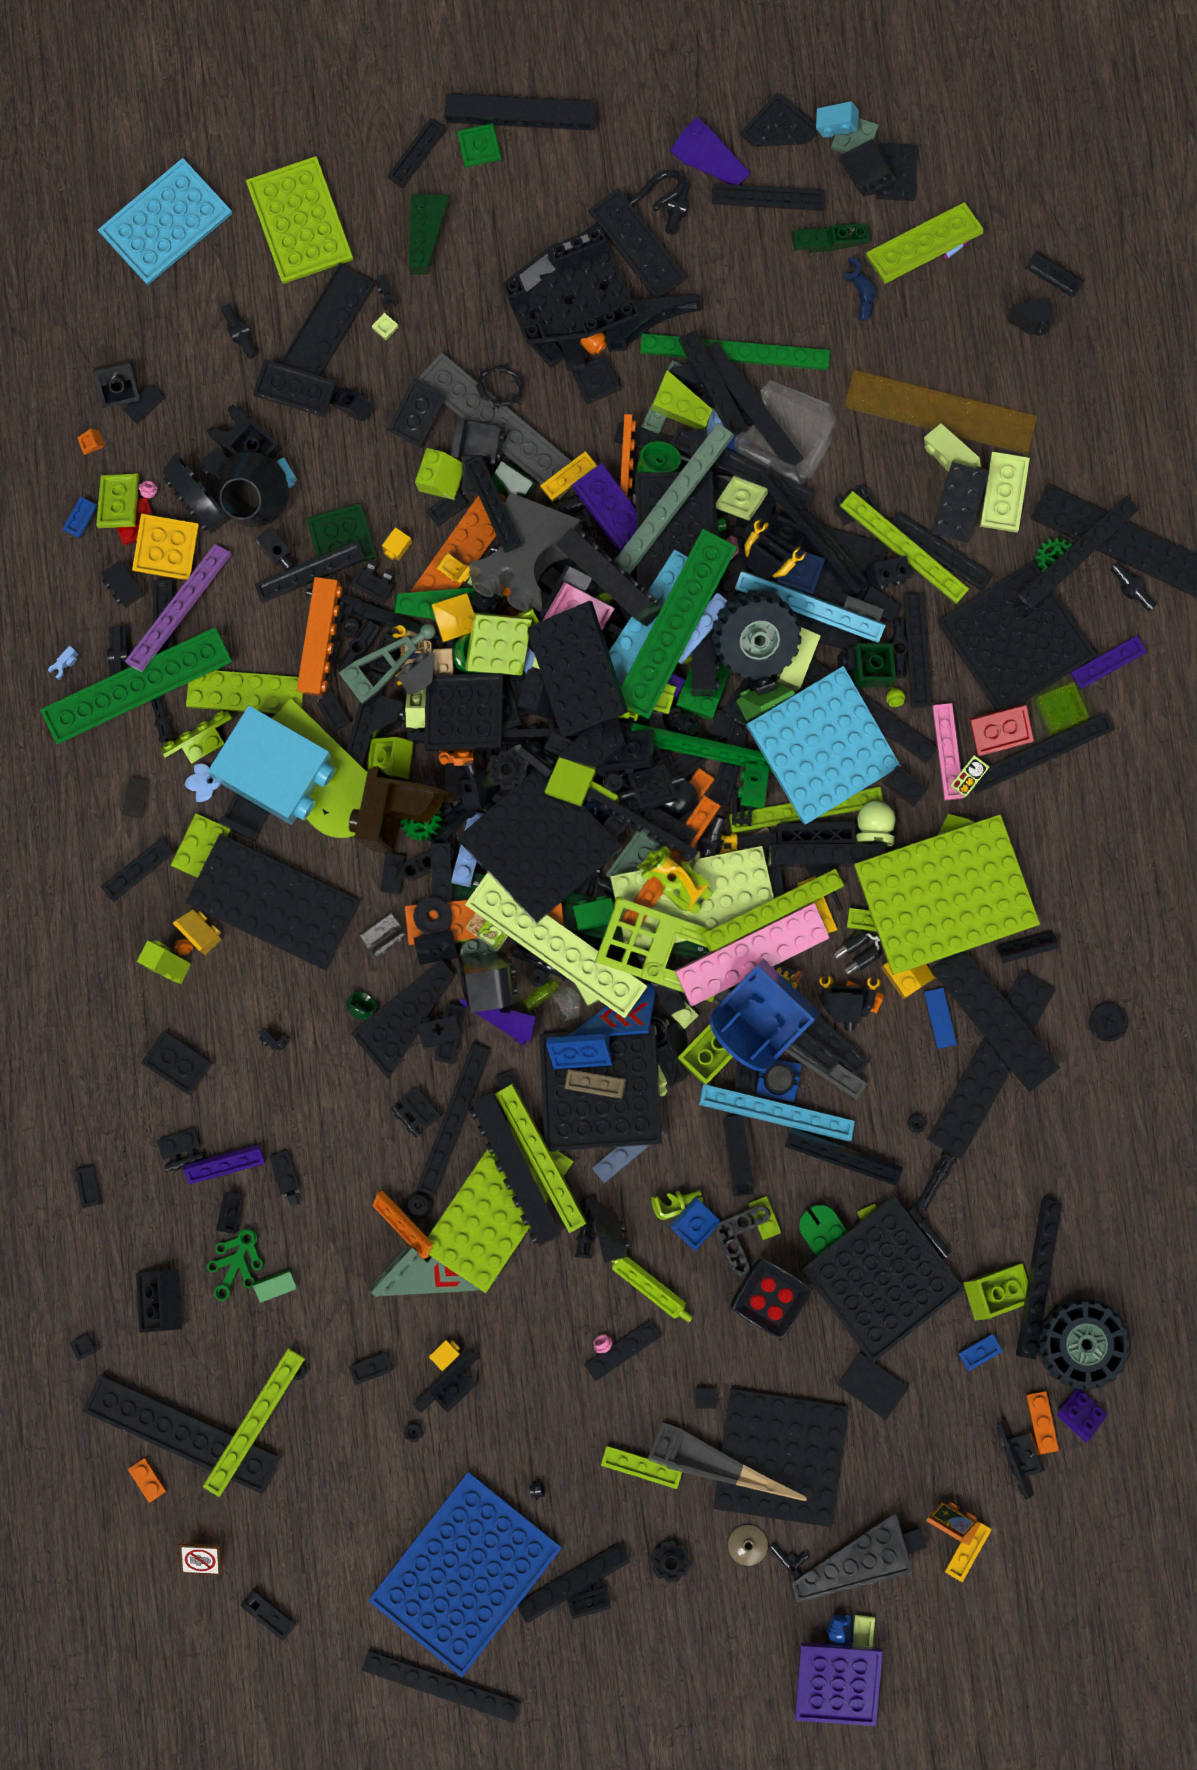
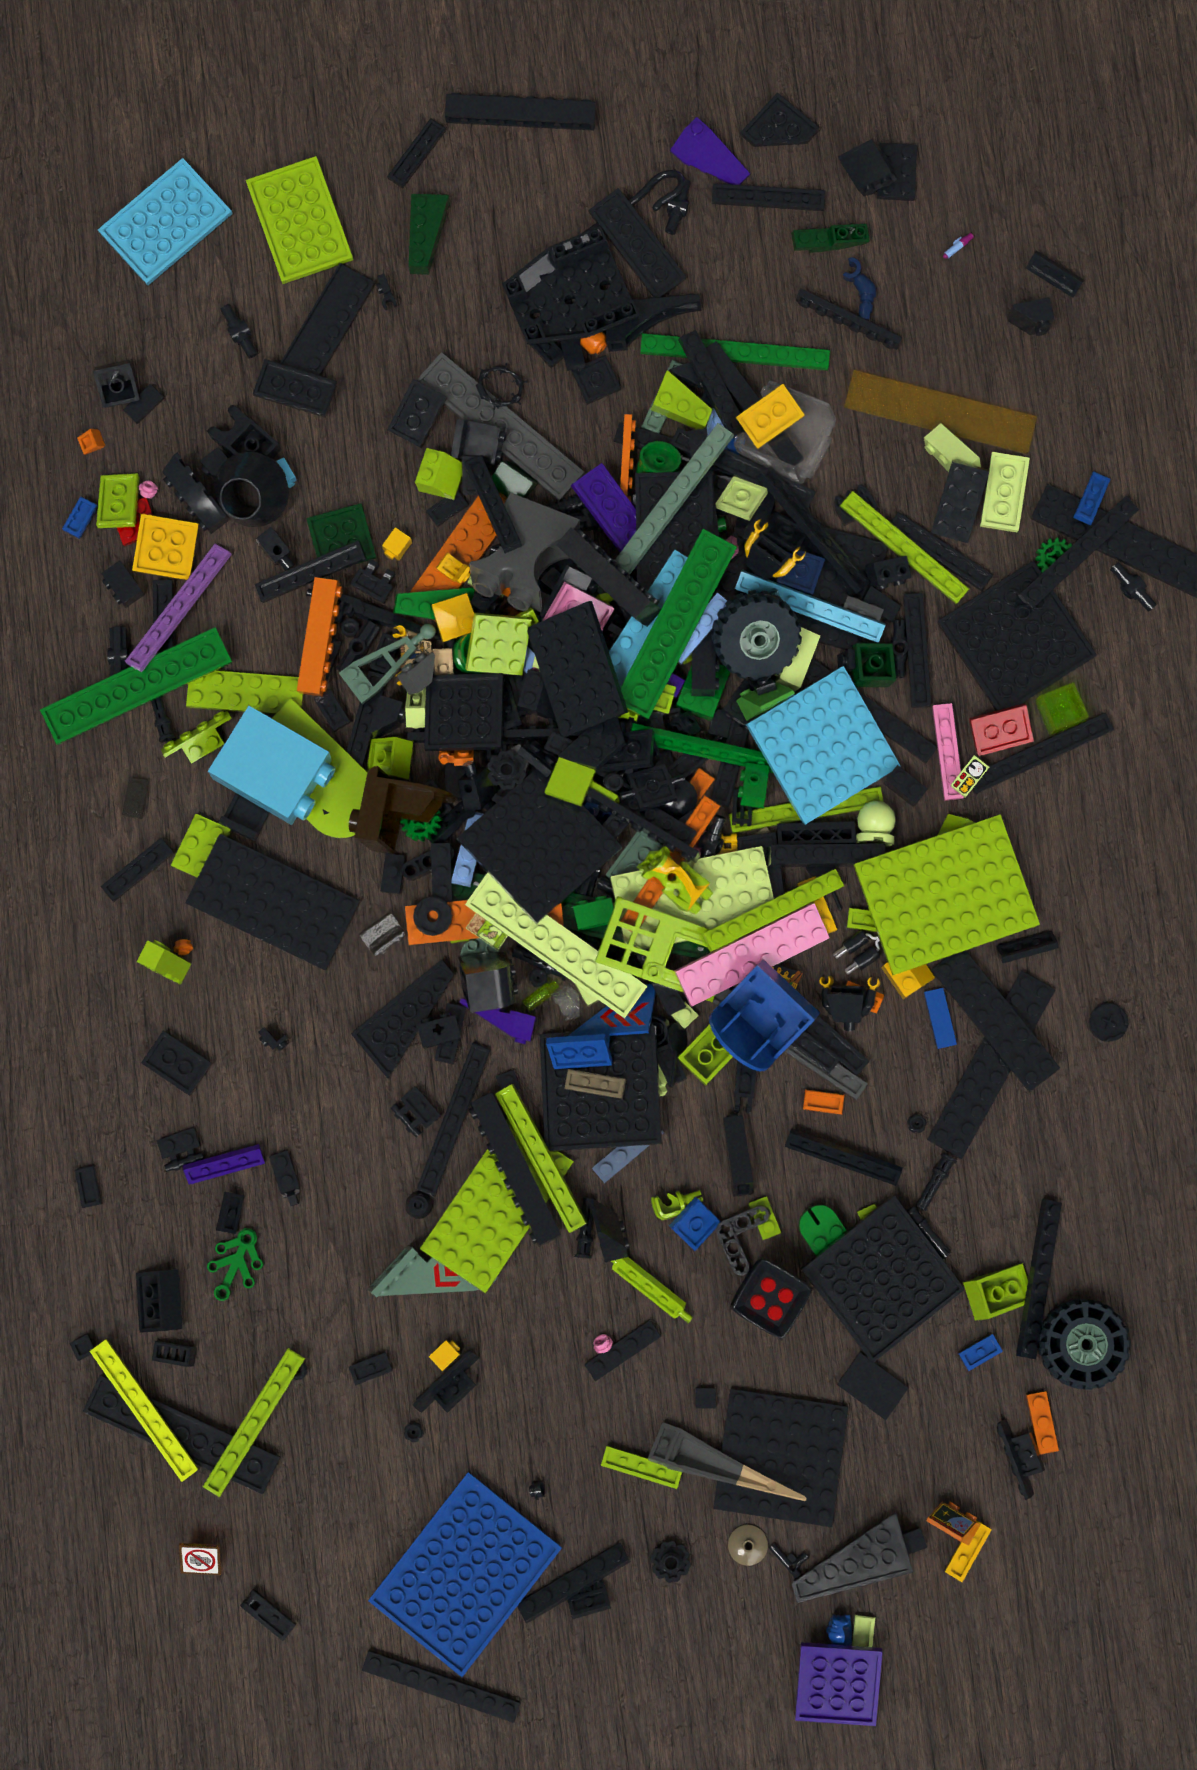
(66, 659): light blue plate -> none
(144, 1410): none -> neon yellow plate
(147, 1480): orange plate -> none
(187, 1361): none -> black slope
(198, 931): yellow slope -> none
(200, 783): light blue plate -> none
(274, 1285): tile -> none
(352, 404): black slope -> none
(361, 1005): dark green hair -> none
(385, 326): yellowish green plate -> none
(402, 1224): orange tile -> none
(435, 947): black plate -> none
(479, 145): green tile -> none
(567, 476): yellow plate -> none
(770, 416): none -> yellow plate
(776, 1112): medium azure plate -> none
(779, 1078): piece -> none
(823, 1102): none -> orange tile
(837, 119): medium azure brick -> none
(846, 142): sand green plate -> none
(849, 319): none -> black plate
(895, 697): lime plate -> none
(924, 243): lime plate -> none
(1081, 1414): dark purple plate -> none
(1091, 498): none -> blue tile
(1108, 663): dark purple plate -> none

